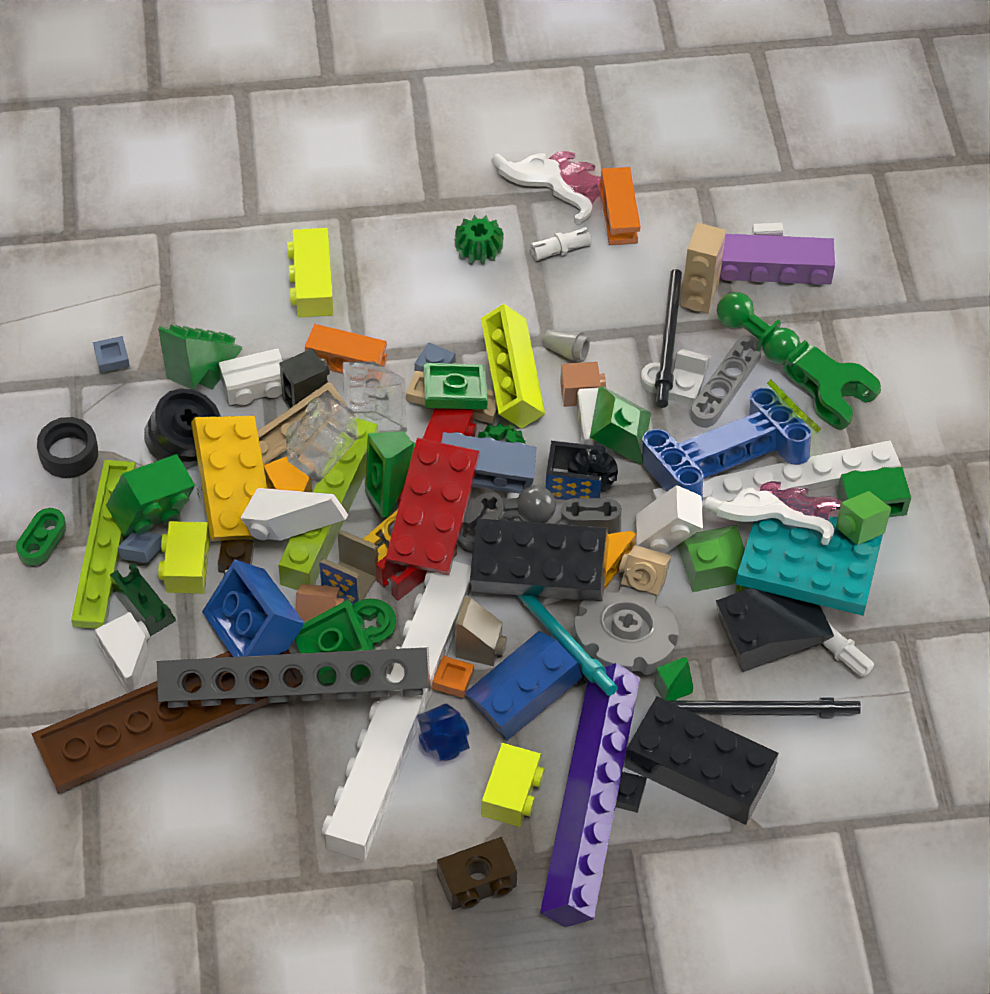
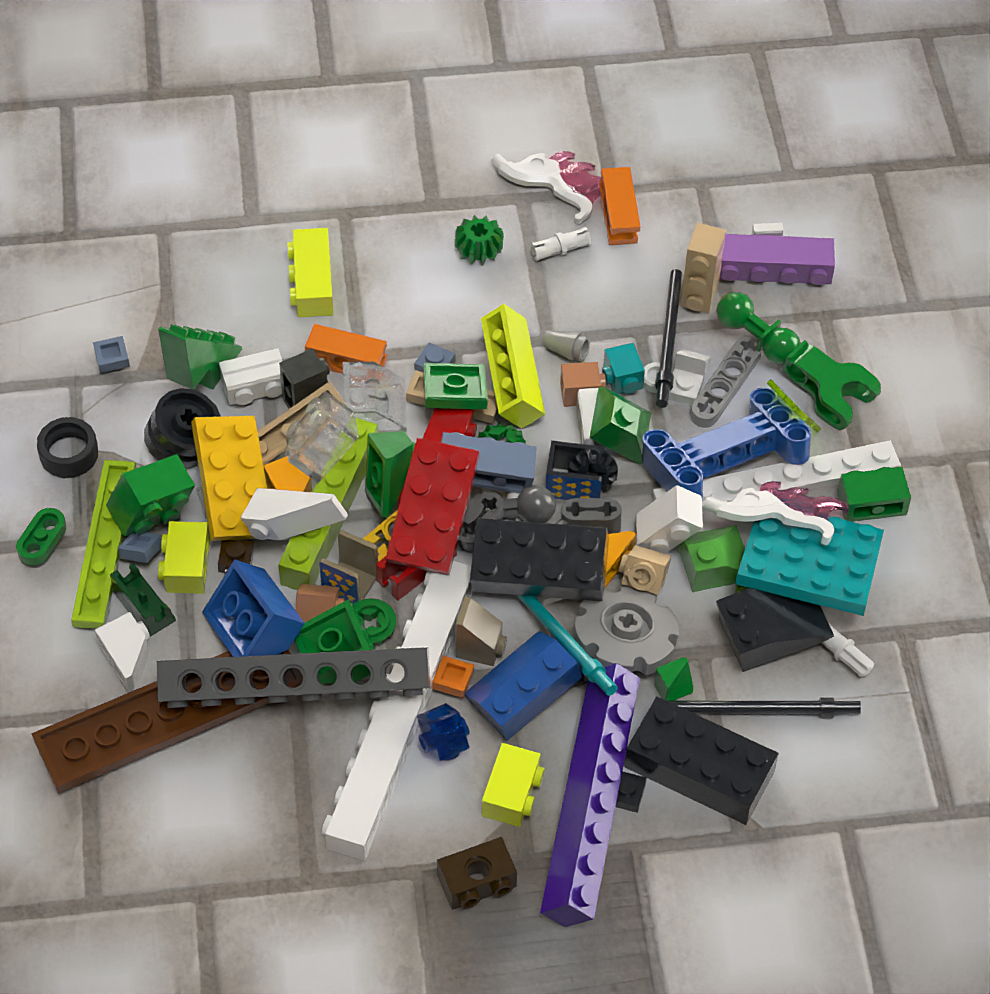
(623, 369): none -> teal brick
(863, 517): bright green brick -> none

